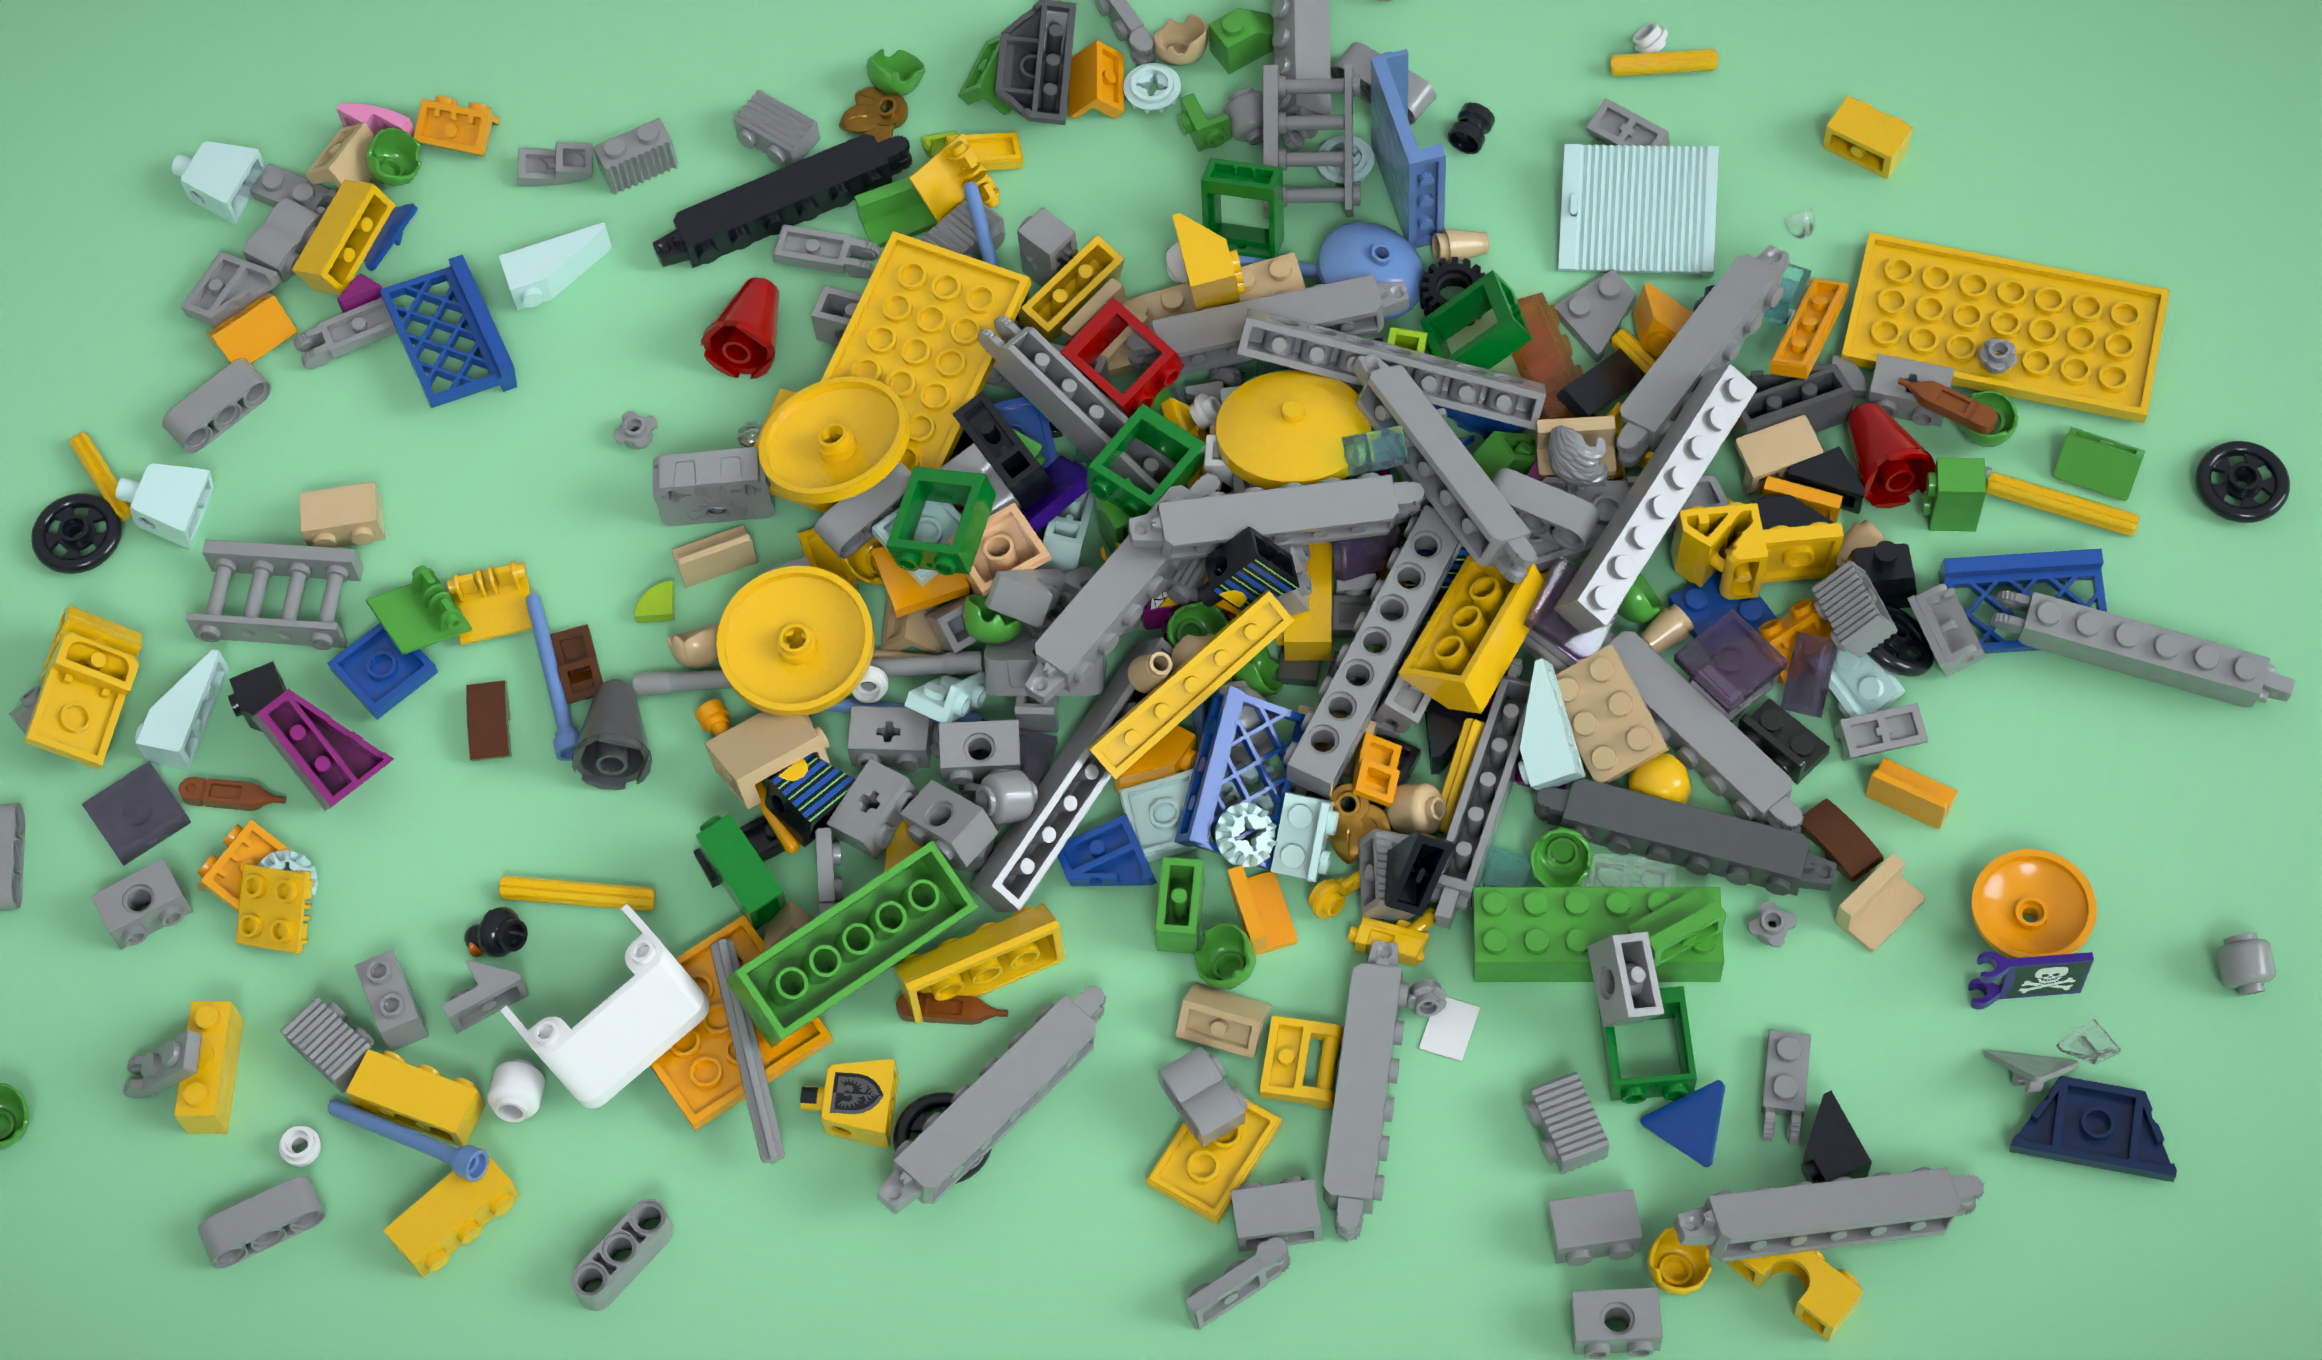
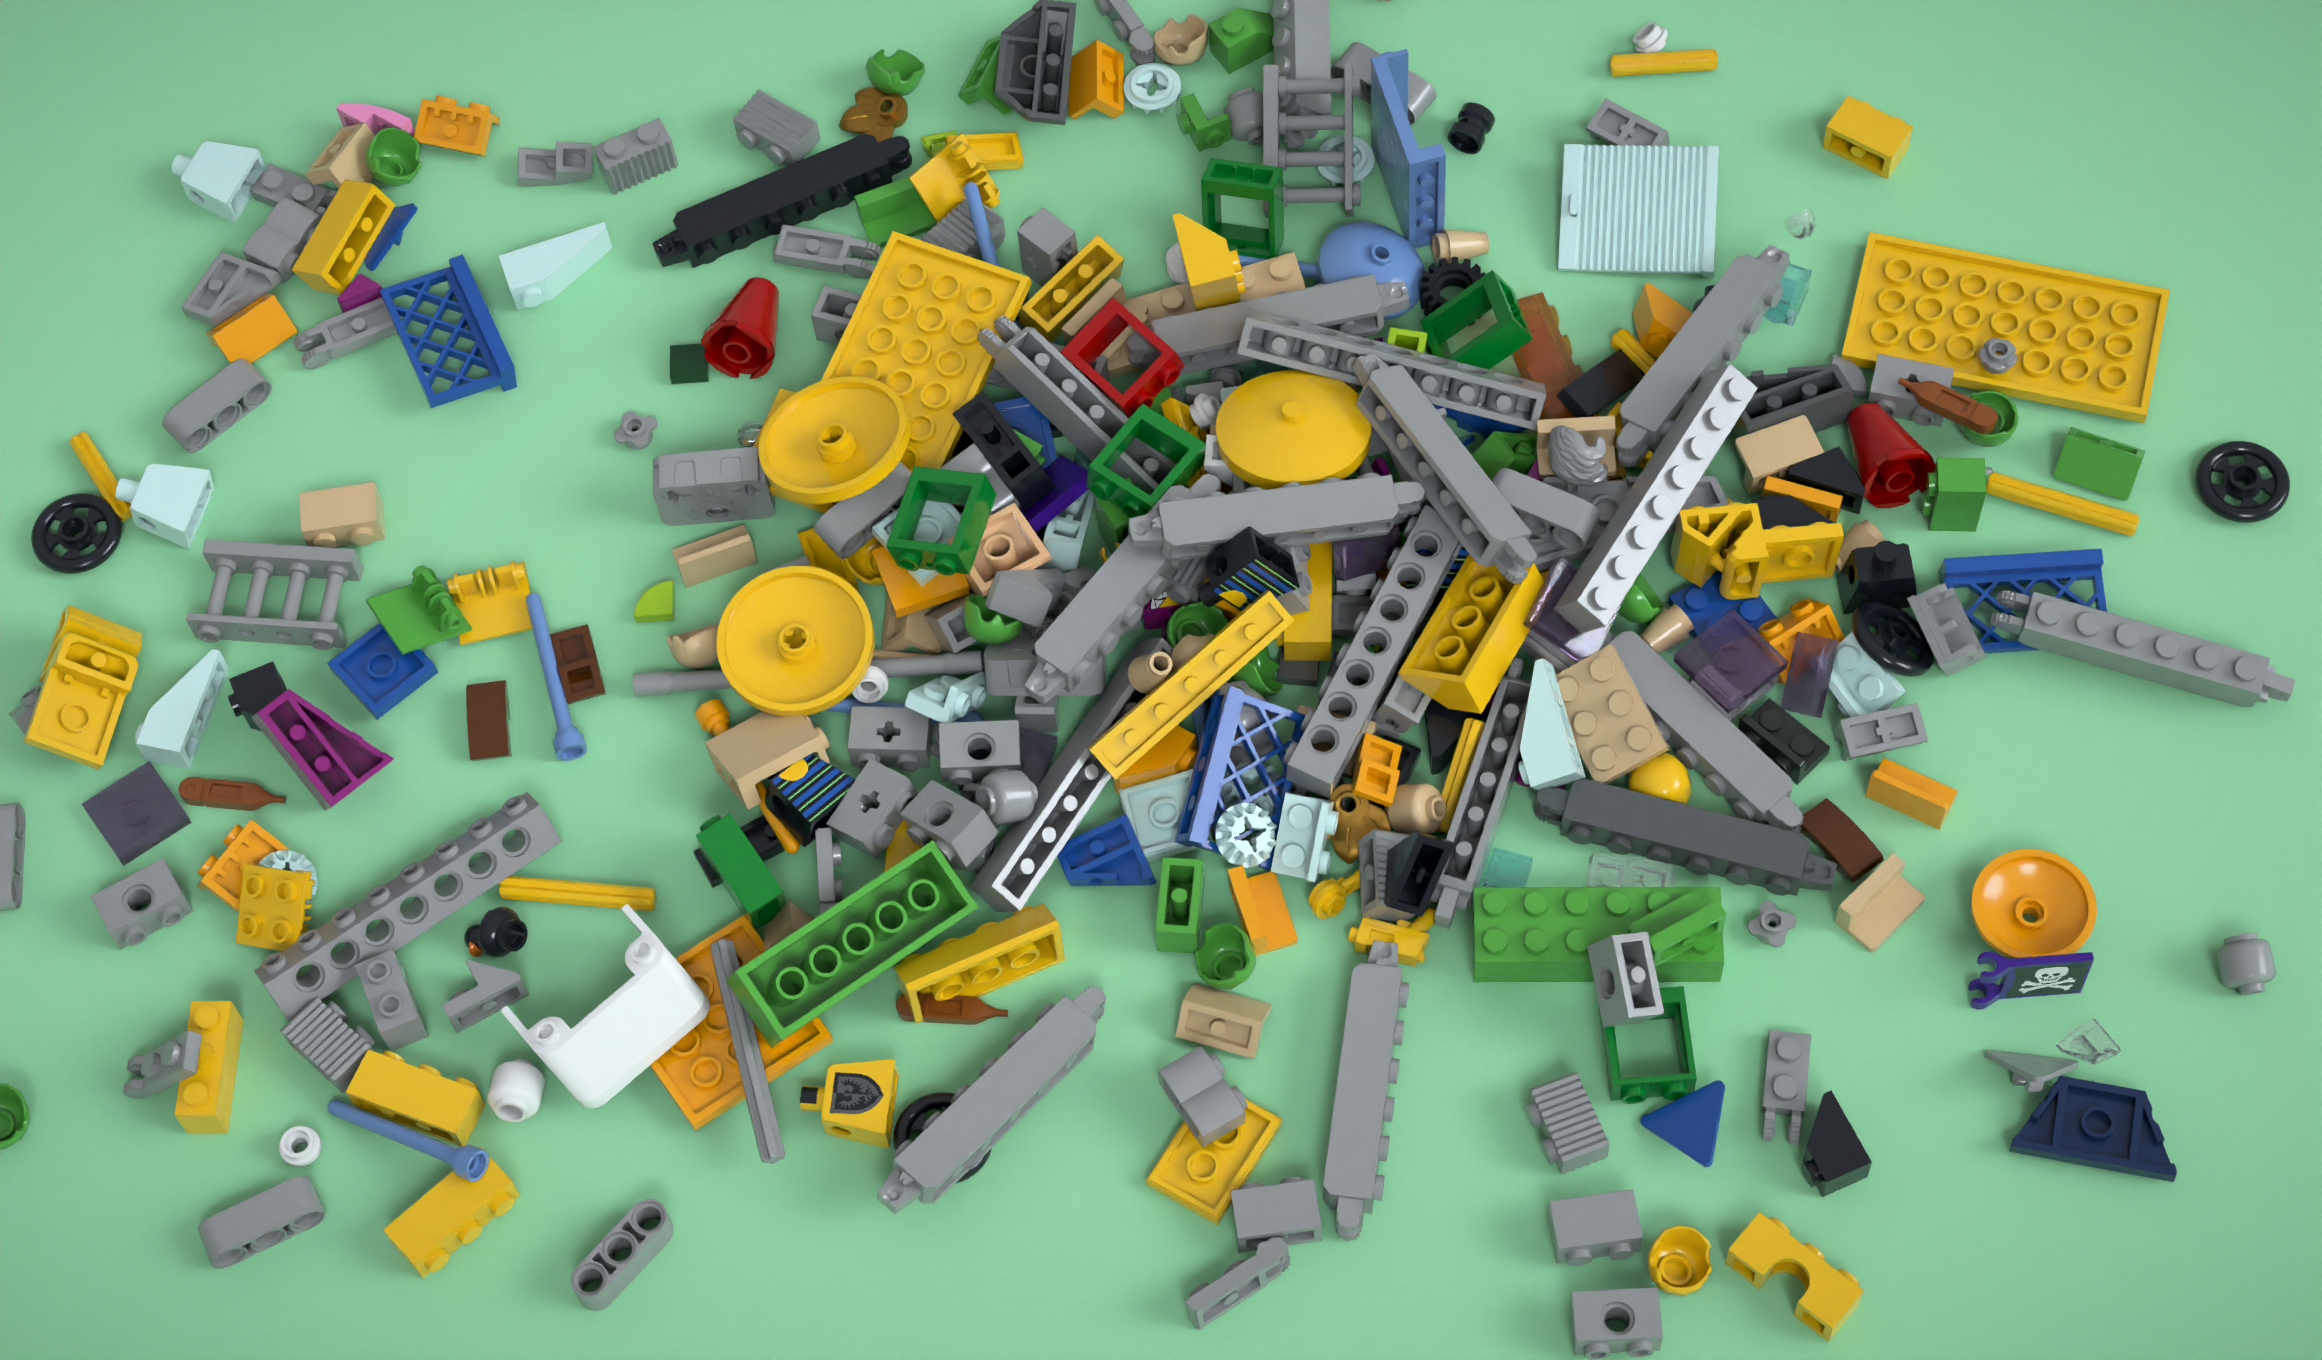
(430, 905): none -> light grey brick
(612, 739): dark grey cone -> none
(688, 364): none -> dark green tile
(1288, 1058): yellow plate -> none
(1375, 450): clear light blue brick -> none
(1426, 998): light grey plate -> none
(1450, 1029): white sticker -> none
(1561, 858): bright green hair -> none
(1597, 312): light grey wing -> none
(1809, 328): light orange tile -> none
(1829, 1213): light grey hinge -> none
(1853, 609): light grey brick -> none

